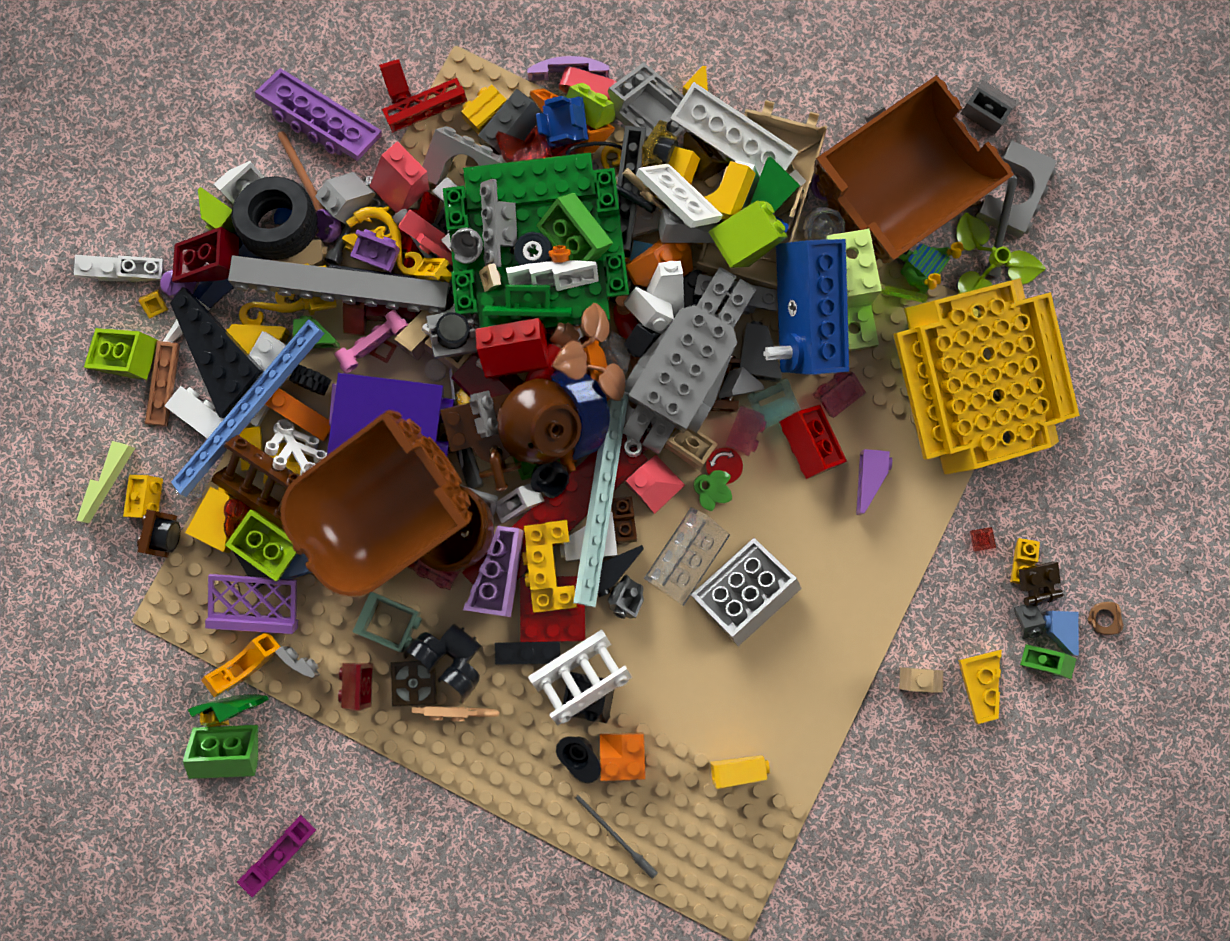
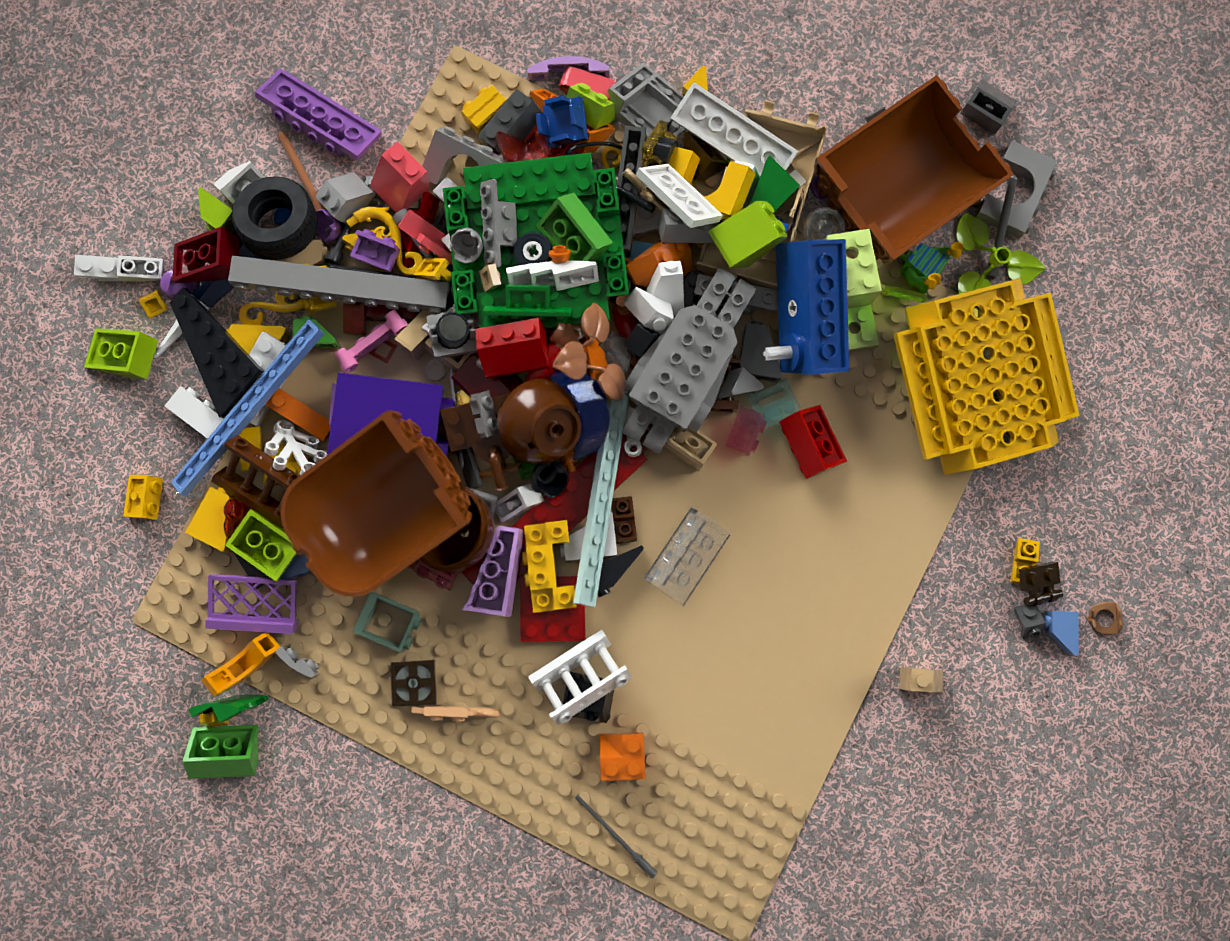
(97, 490): yellowish green slope -> none
(159, 534): piece -> none
(162, 383): nougat tile -> none
(277, 856): magenta slope -> none
(310, 379): black tyre -> none
(356, 686): dark red slope -> none
(395, 80): red slope -> none
(425, 108): red fence -> none
(457, 646): black piece -> none
(526, 652): black plate -> none
(578, 758): black piece -> none
(626, 598): dark grey hand -> none
(654, 484): coral slope -> none
(715, 491): bright green plate -> none
(725, 460): red sticker -> none
(739, 771): yellow slope -> none
(746, 591): light grey slope -> none
(839, 392): clear pink bracket -> none
(872, 471): medium lavender slope -> none
(981, 682): yellow wing -> none
(982, 539): clear red tile -> none
(1048, 661): bright green slope -> none

